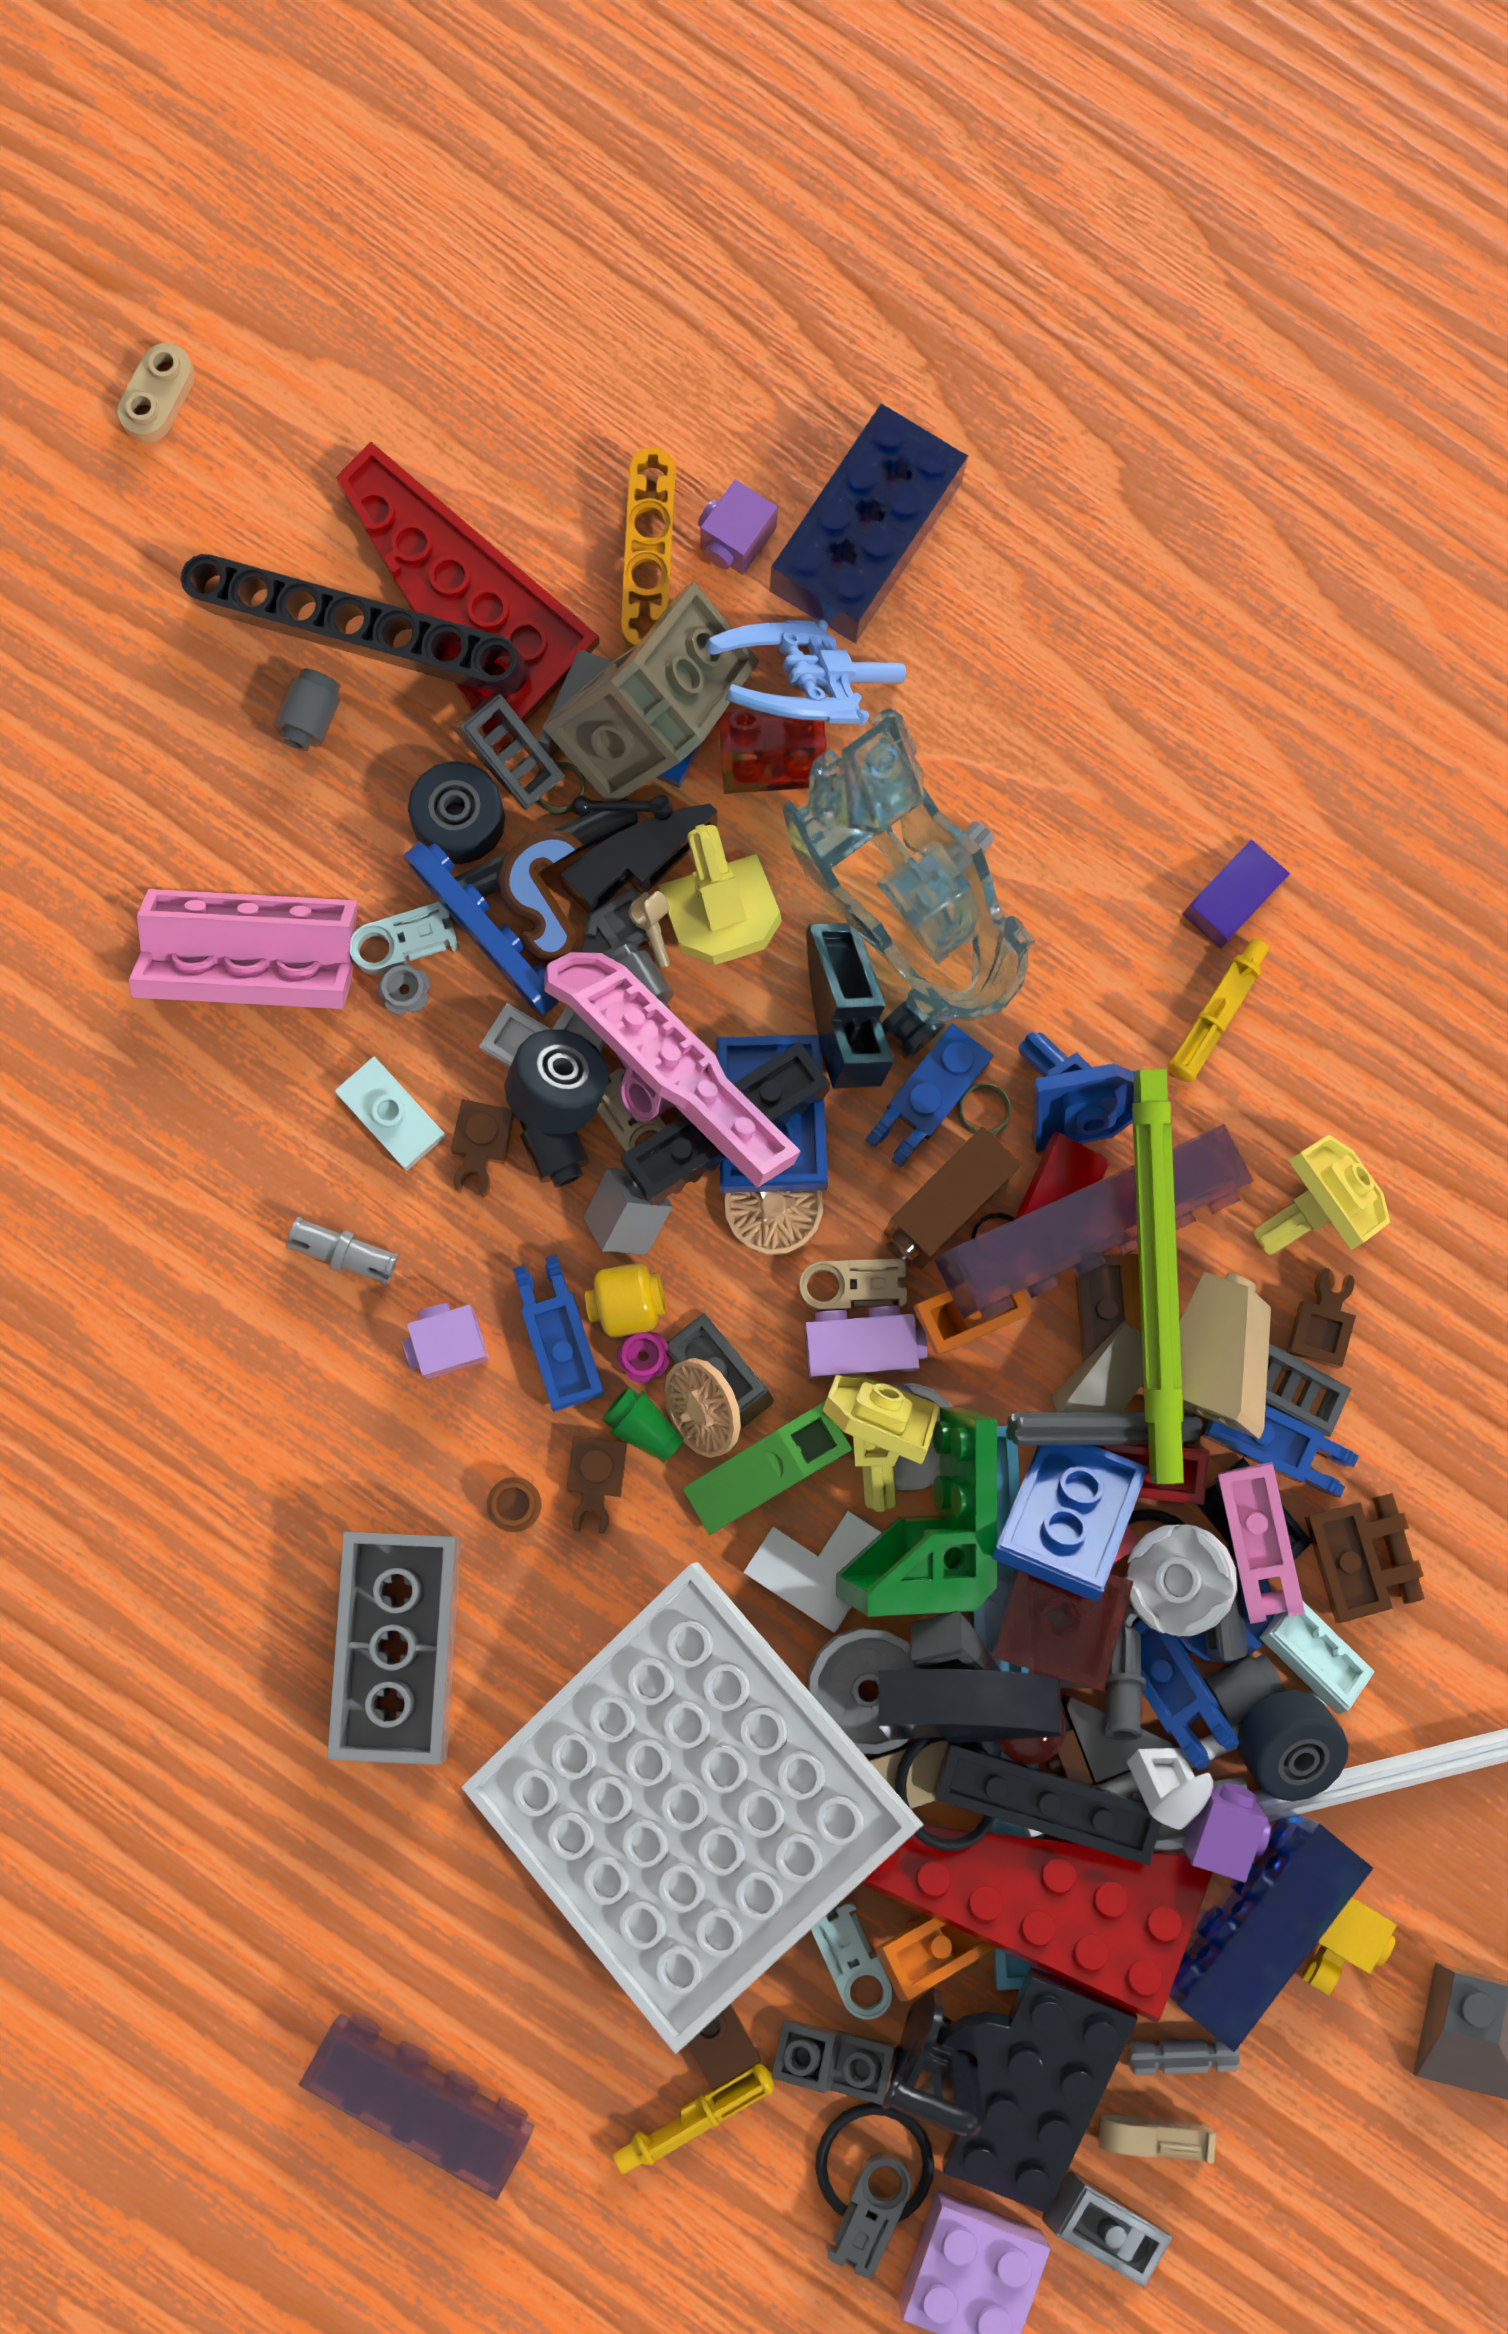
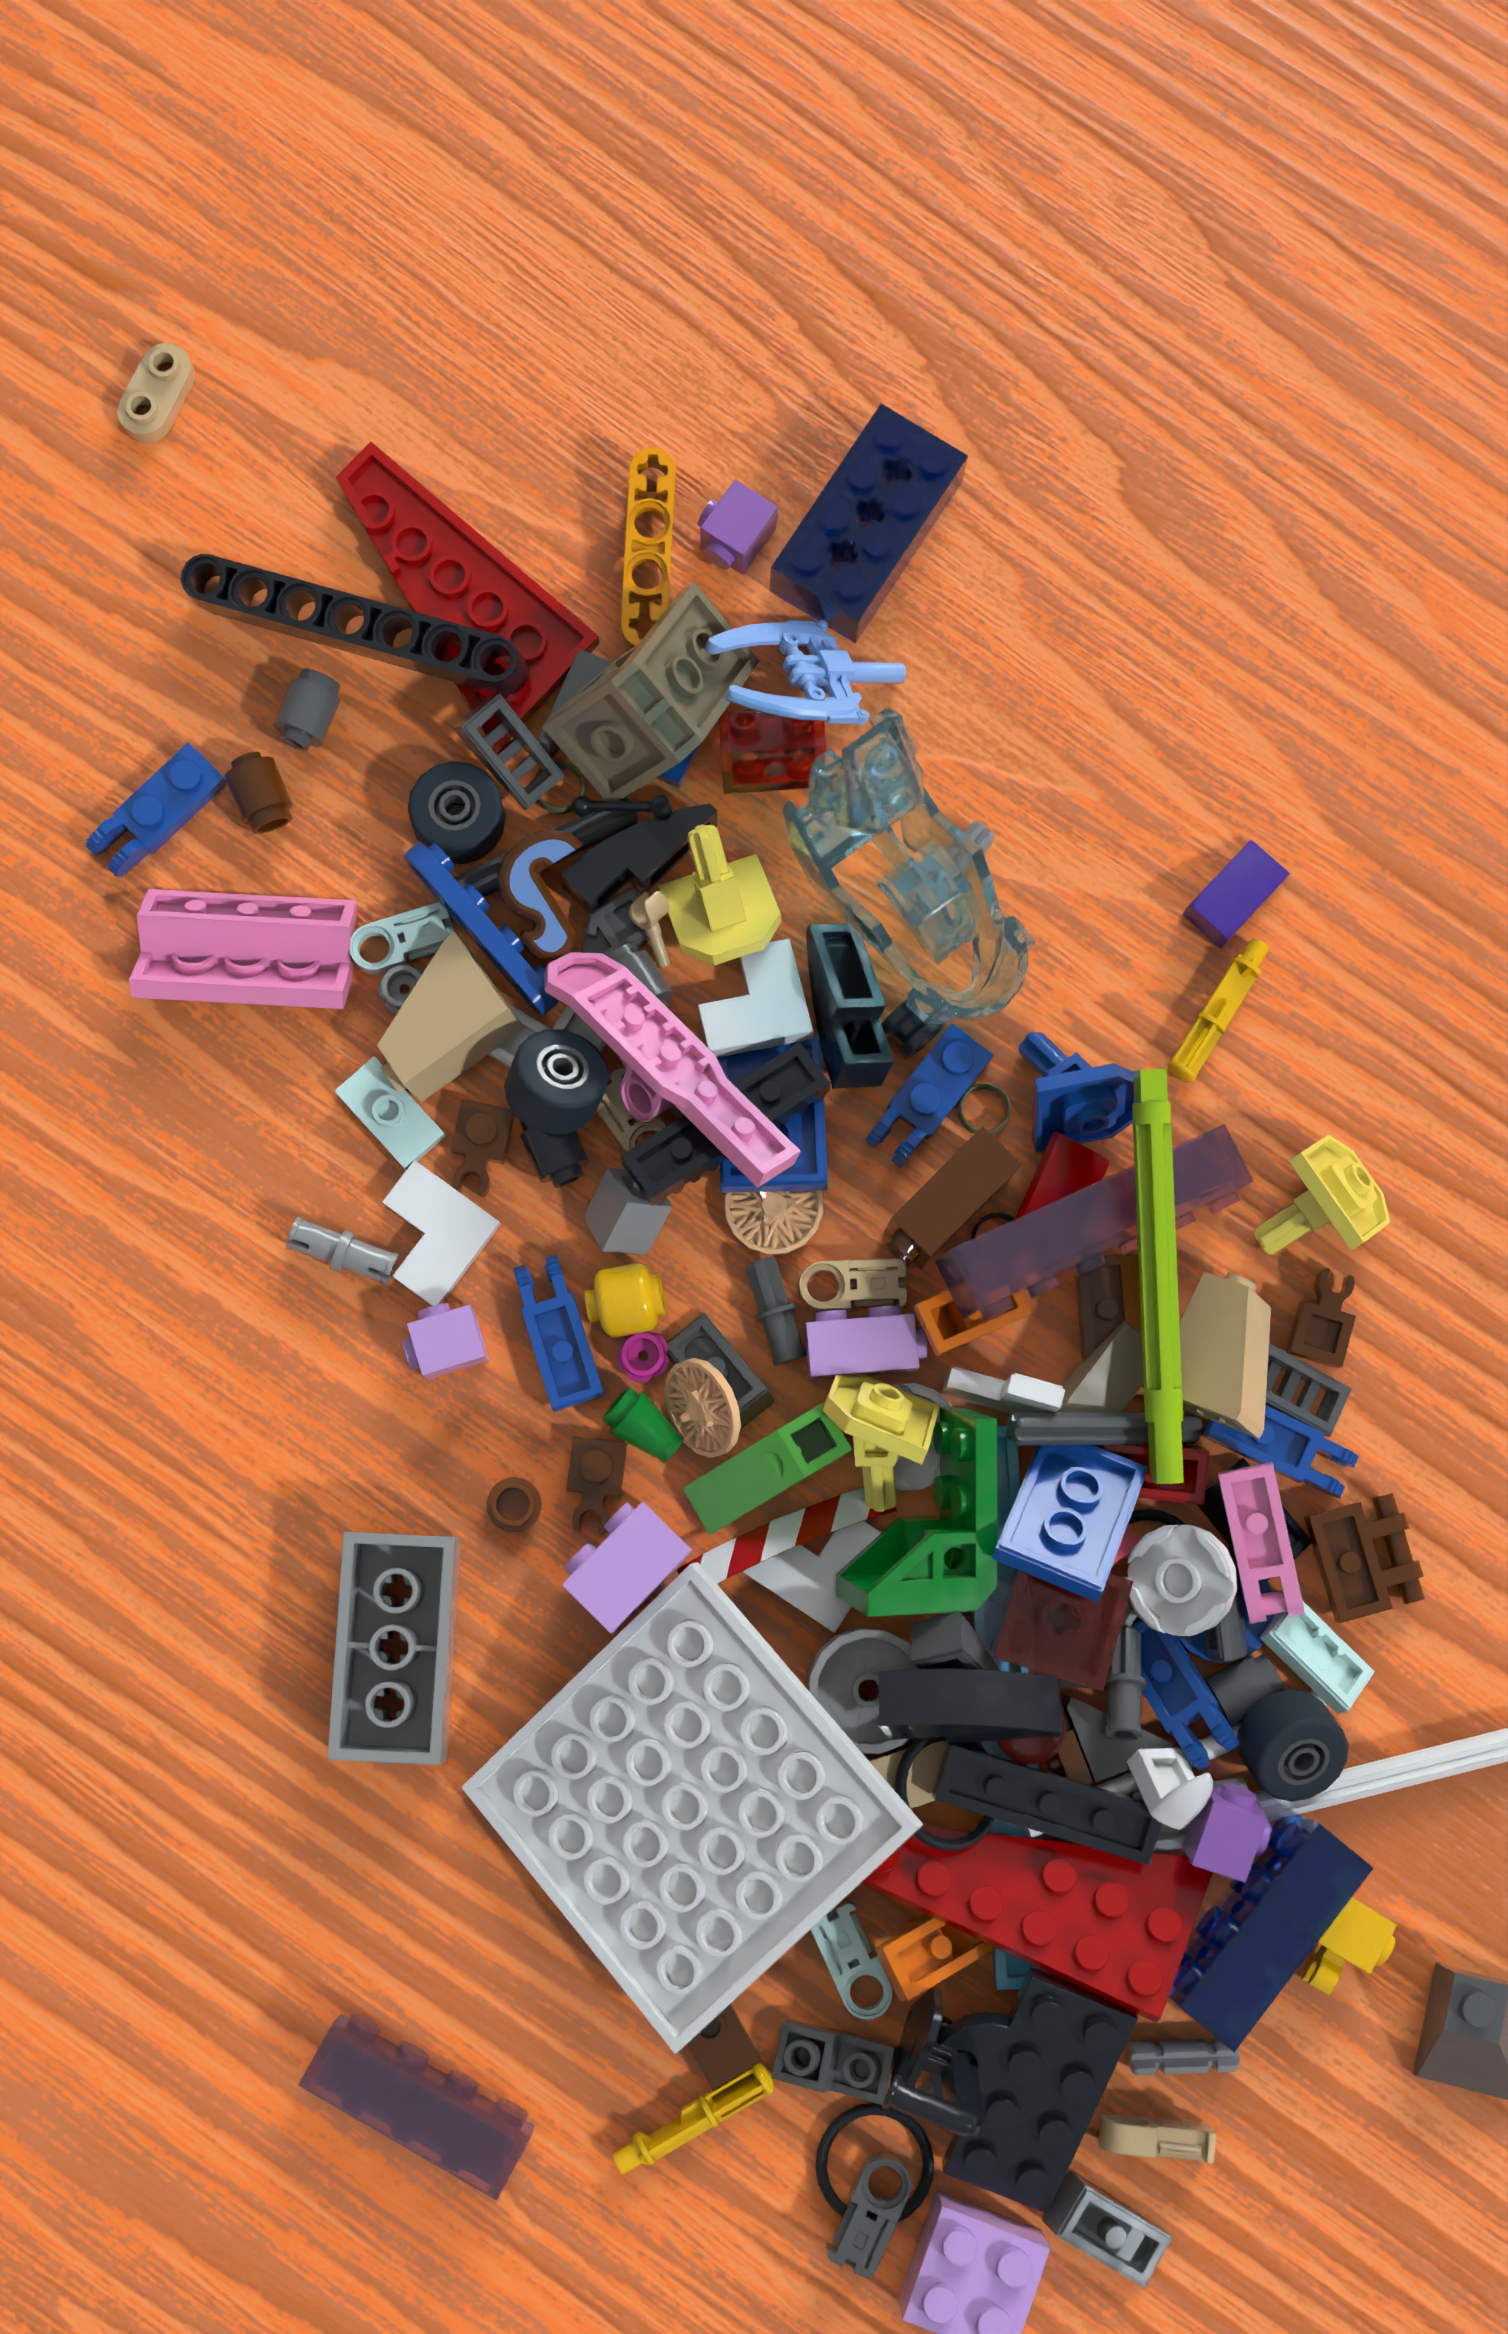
(158, 809): none -> blue hinge
(259, 792): none -> reddish brown brick
(446, 1022): none -> tan slope
(452, 1231): none -> white tile
(626, 1566): none -> lavender brick
(770, 1013): none -> white tile
(775, 1311): none -> dark grey axle
(785, 1534): none -> sticker
(1014, 1395): none -> white tile

